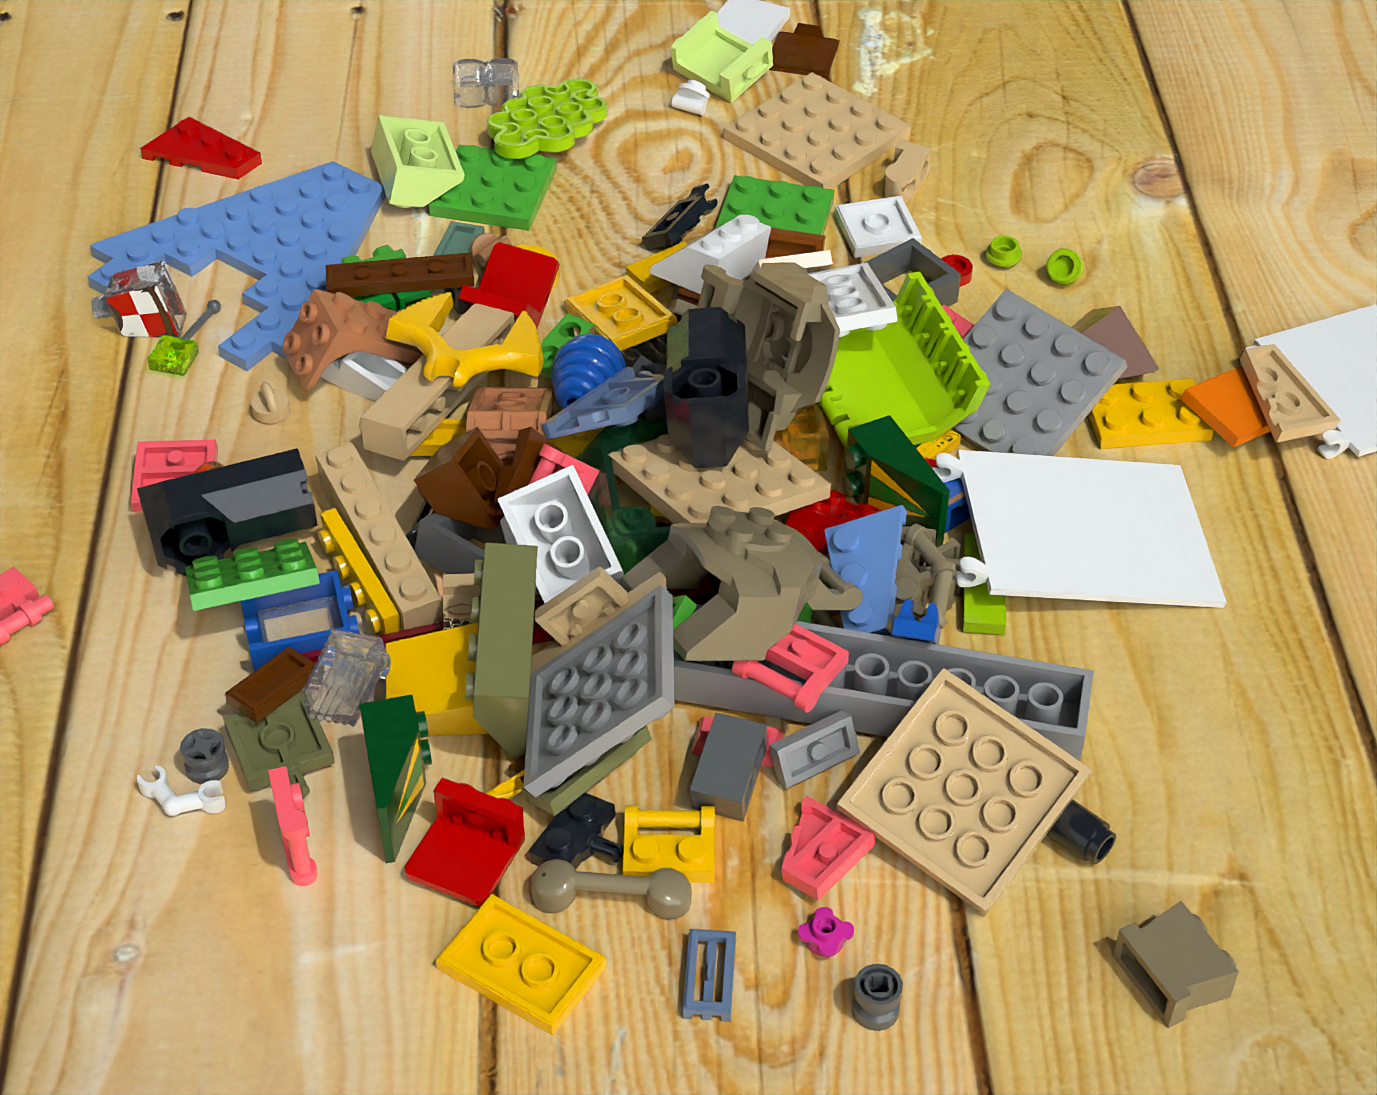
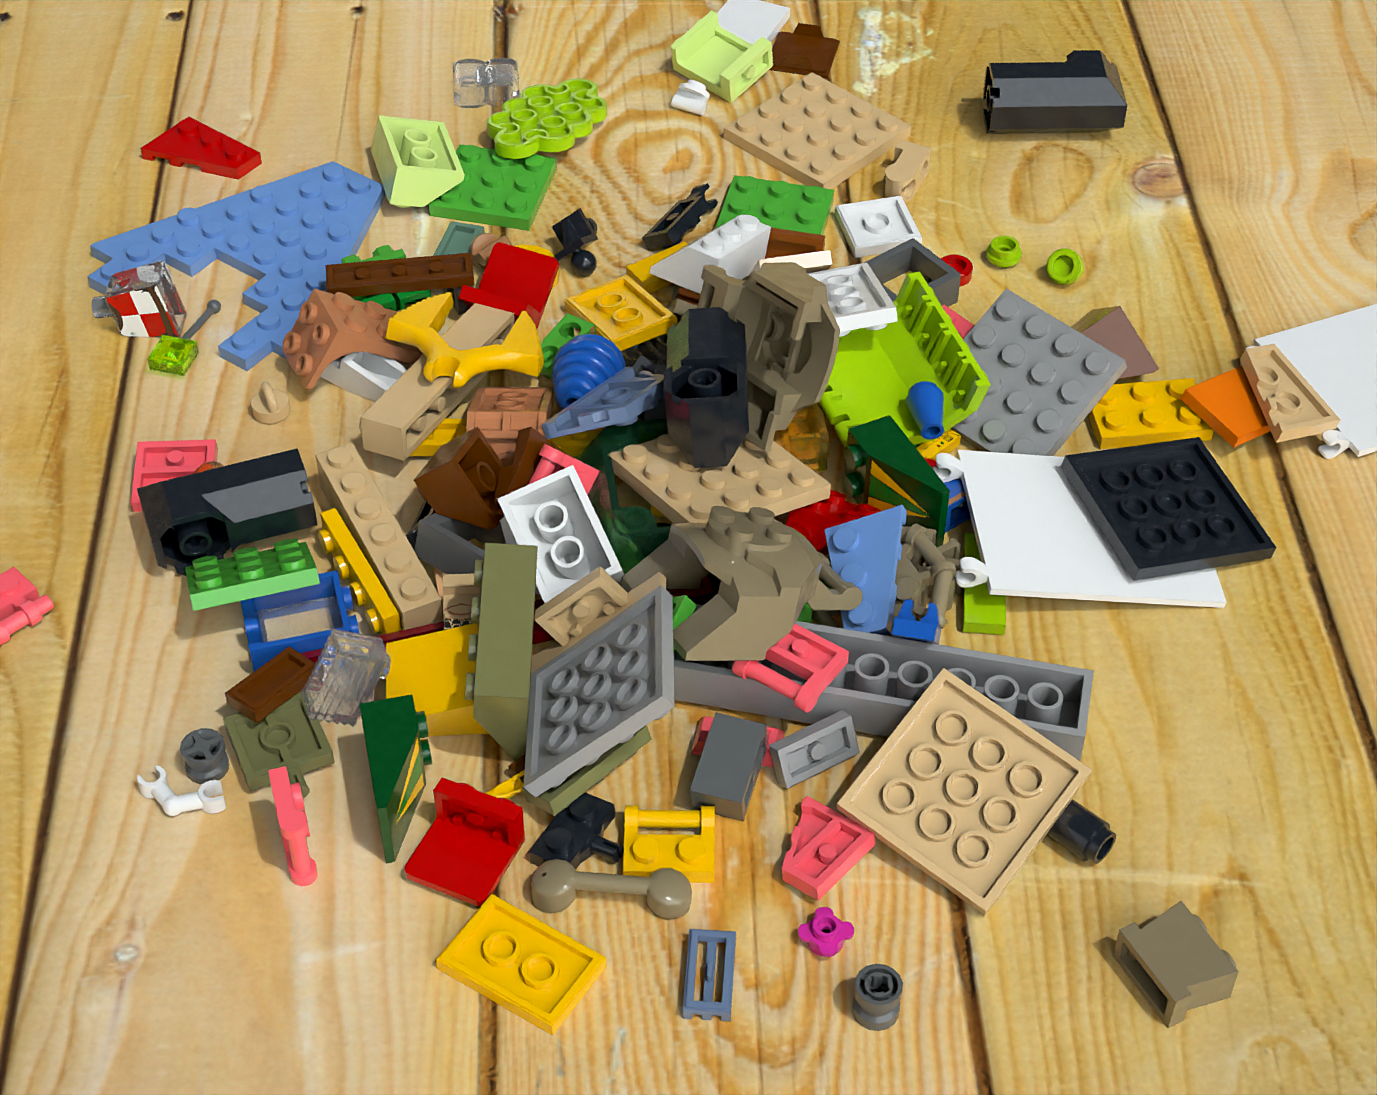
(575, 234): none -> black piece
(926, 407): none -> blue cone
(1054, 96): none -> black brick
(1167, 508): none -> black plate

